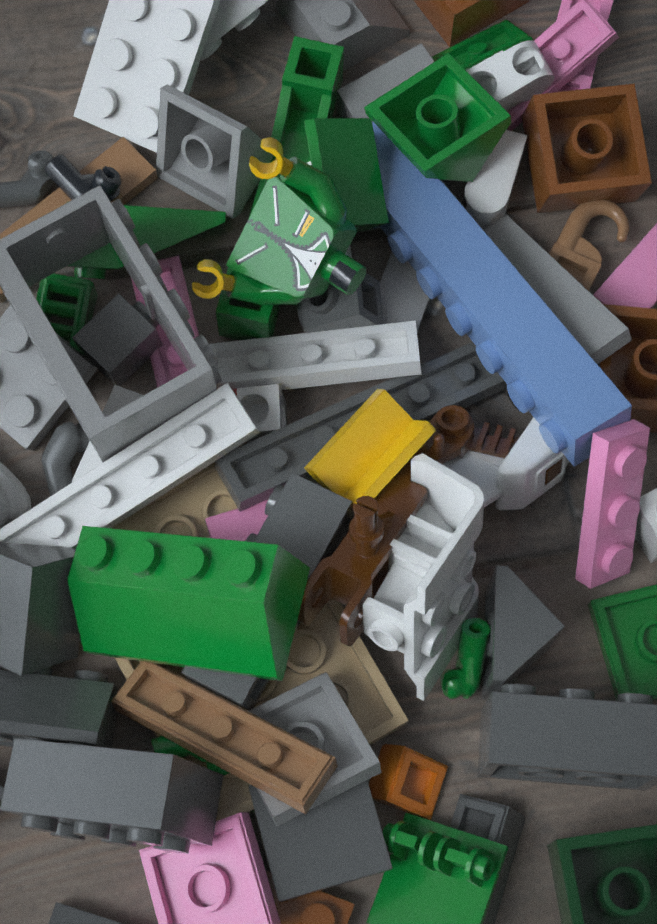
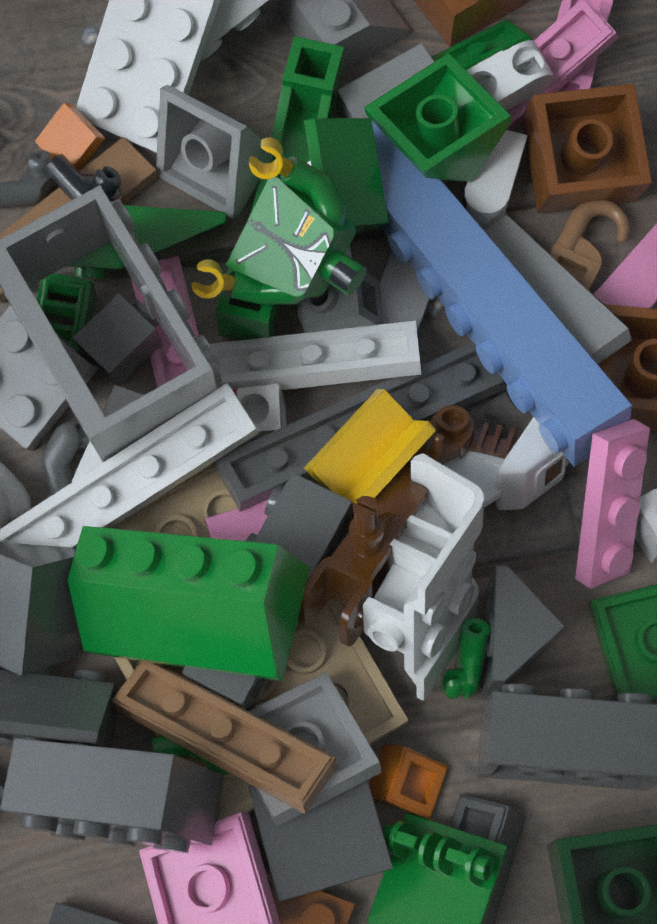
(70, 135): none -> orange tile

